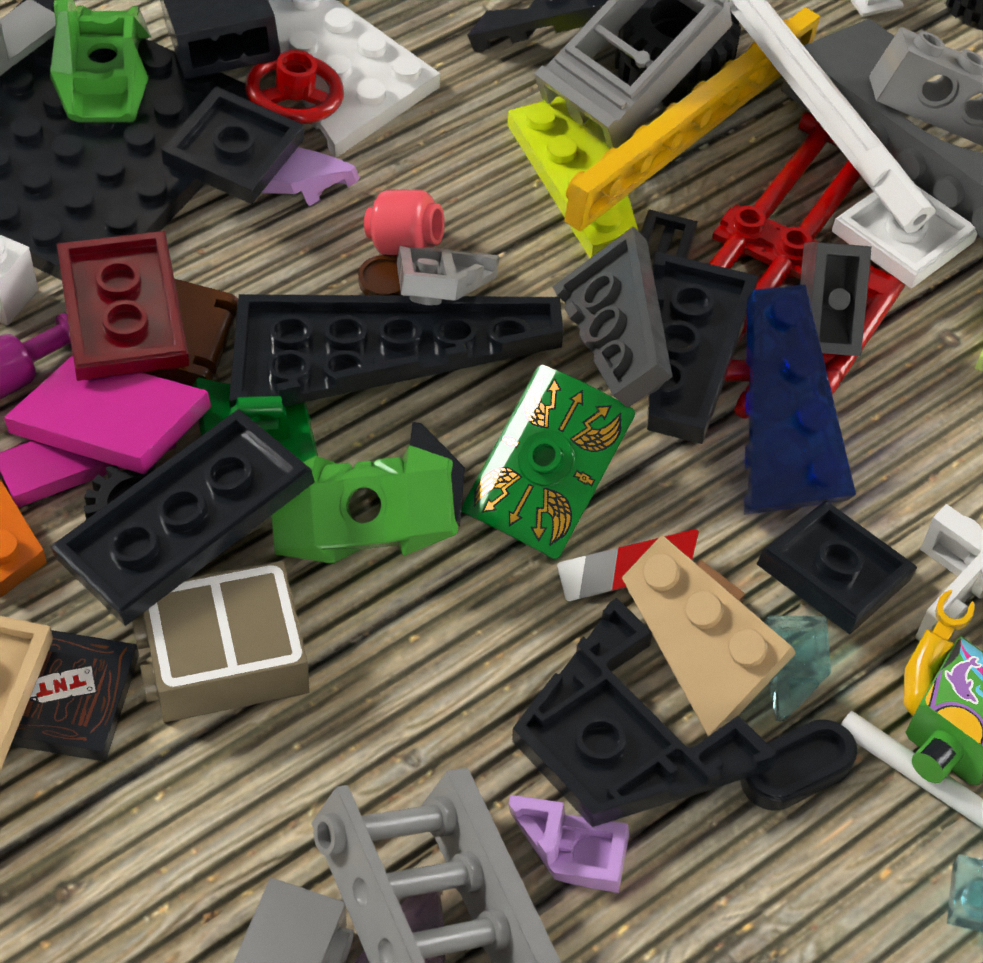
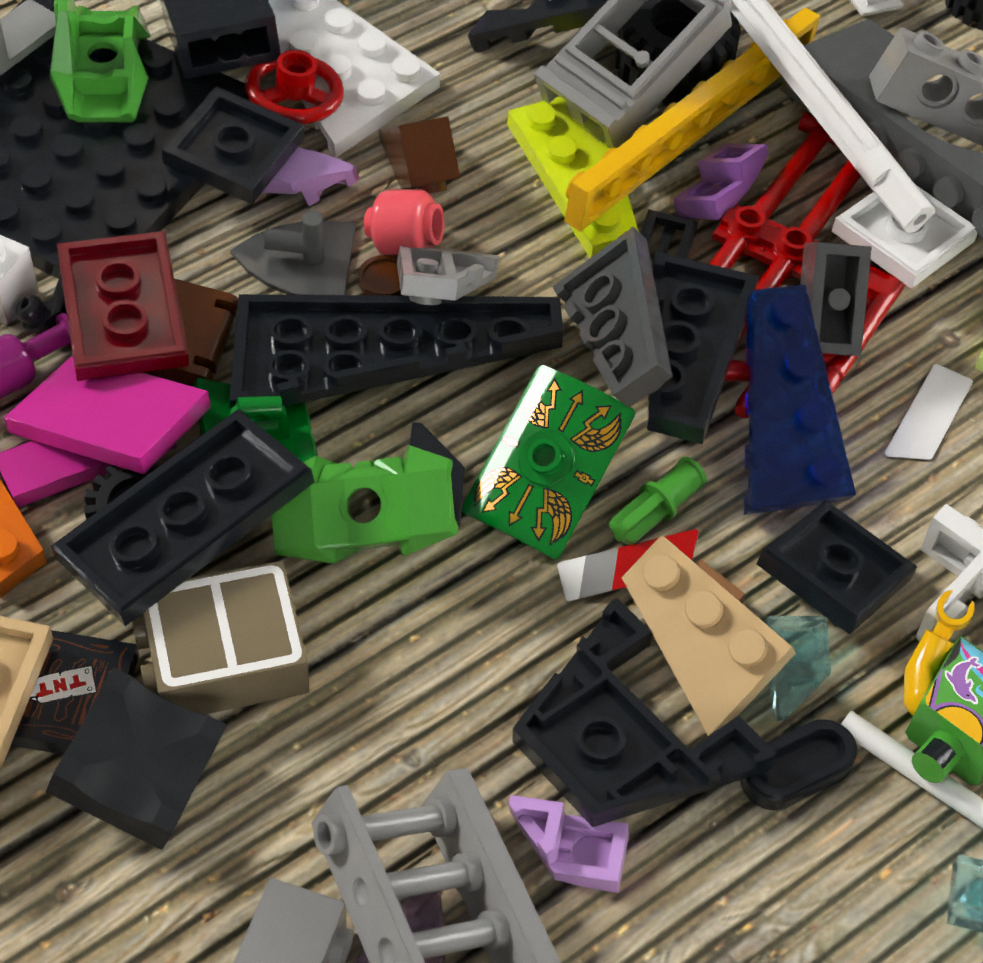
(40, 315): none -> black arm
(136, 759): none -> black brick
(300, 256): none -> dark grey shield
(421, 154): none -> reddish brown slope
(658, 501): none -> bright green axle
(724, 181): none -> medium lavender slope
(929, 414): none -> white sticker

